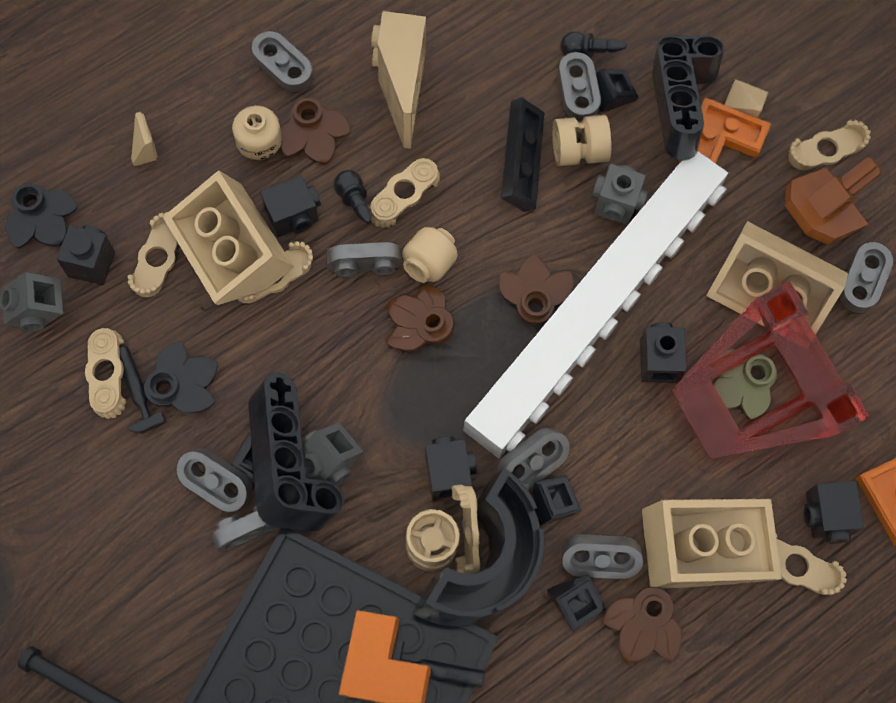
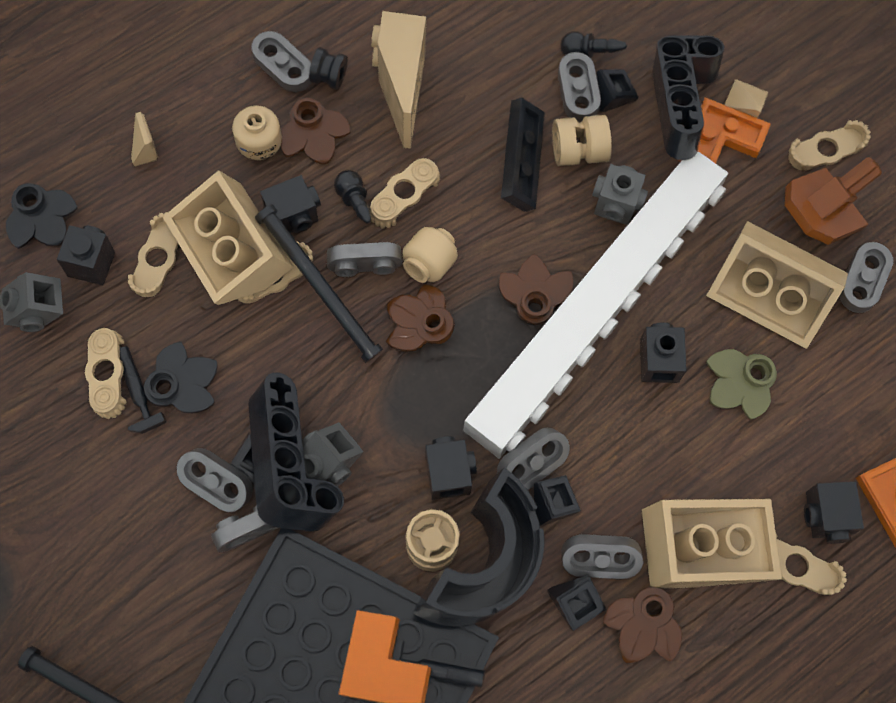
(318, 282): none -> black bar
(328, 68): none -> black wheel
(470, 561): tan piece -> none
(806, 361): clear red windscreen -> none

